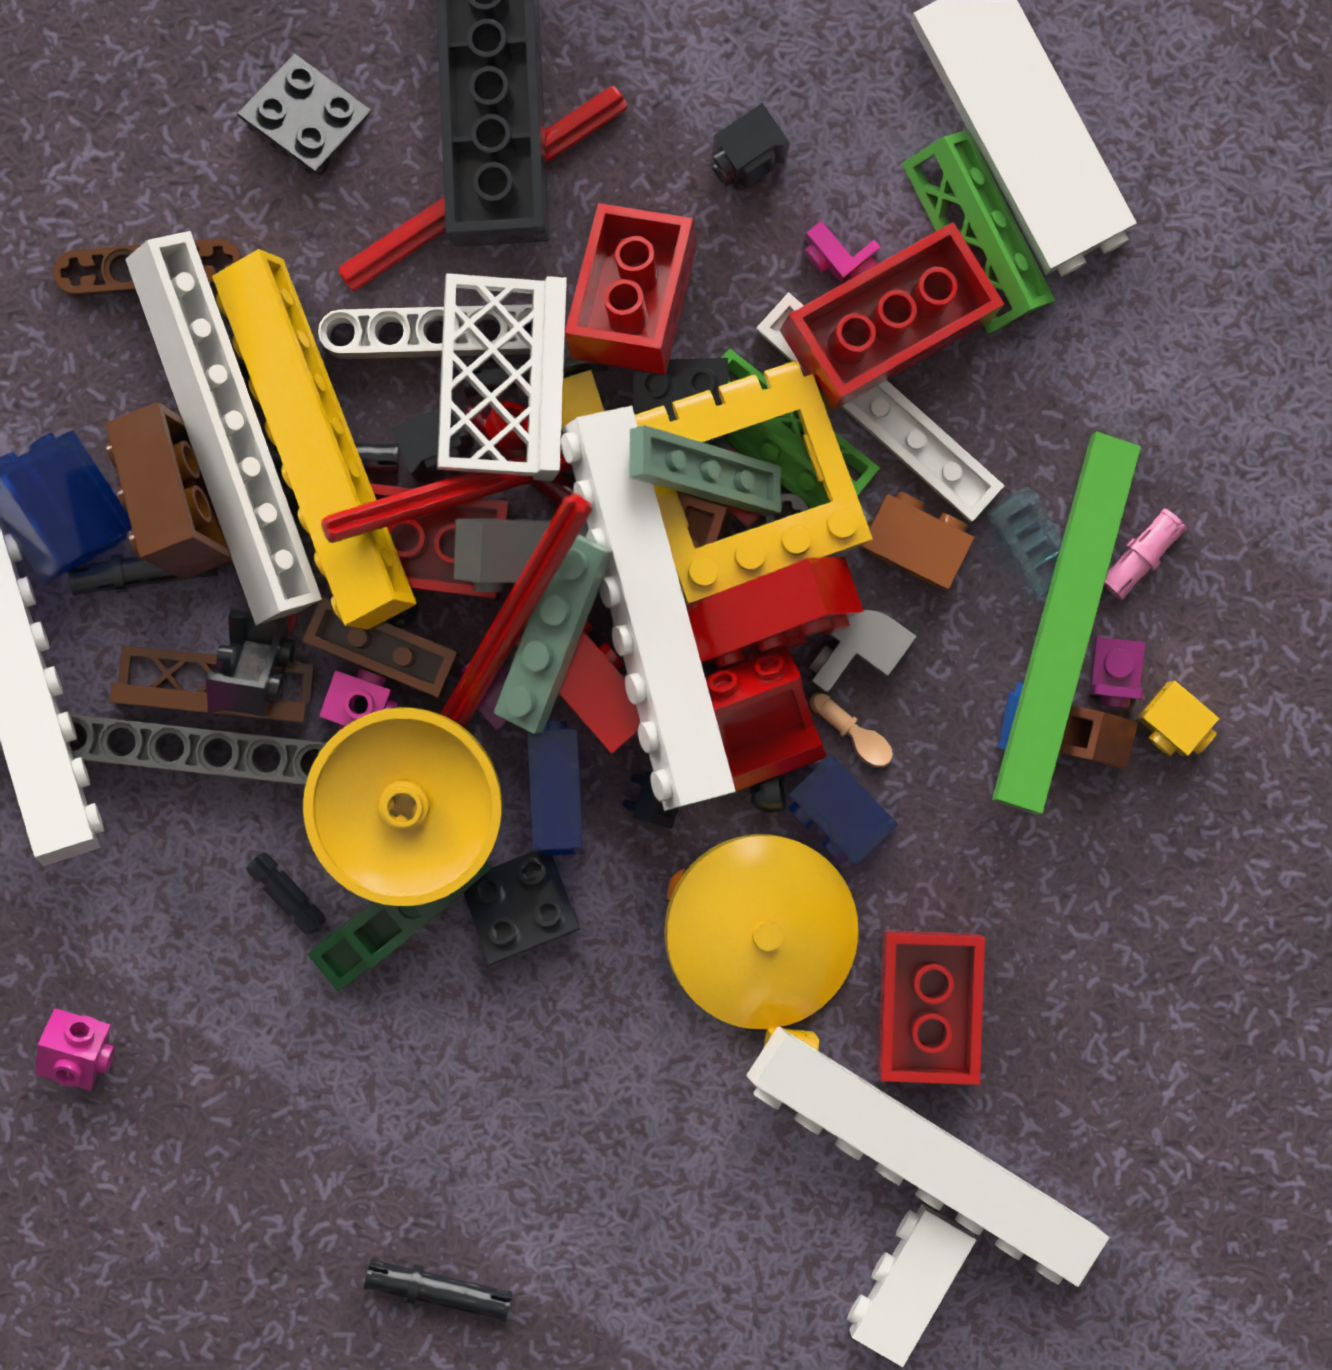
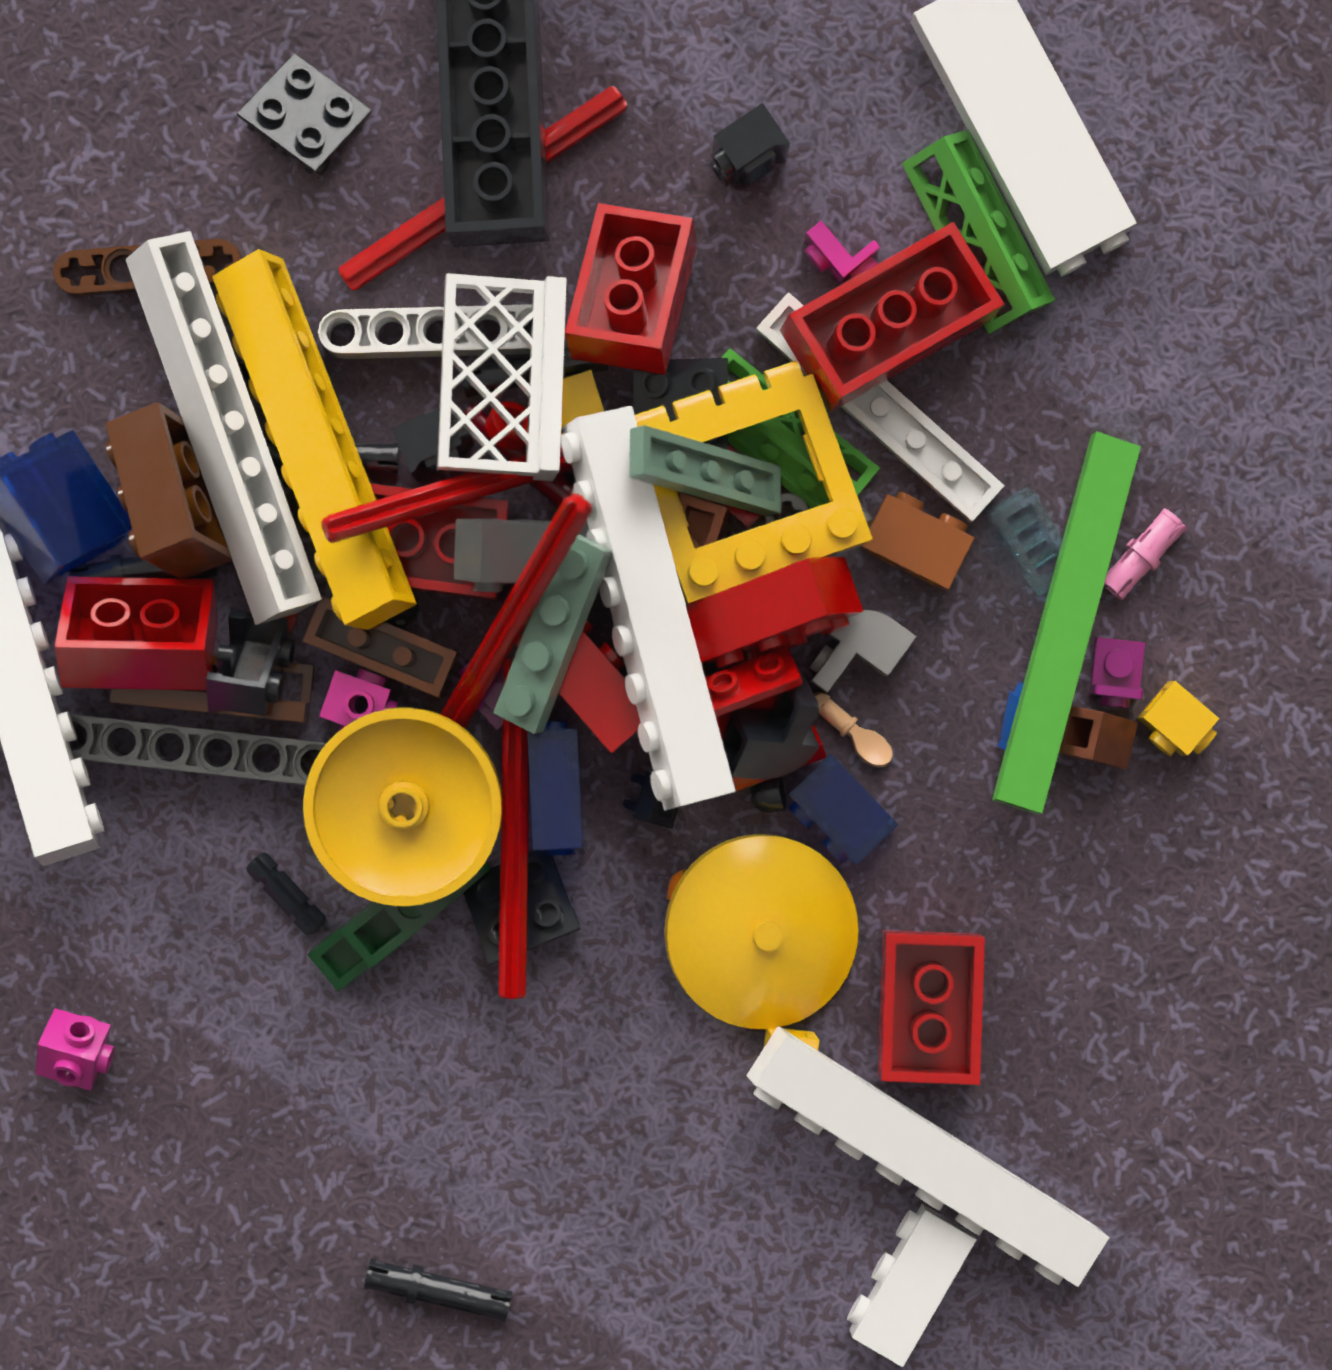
(136, 633): none -> red brick
(513, 858): none -> red axle
(773, 741): none -> black brick

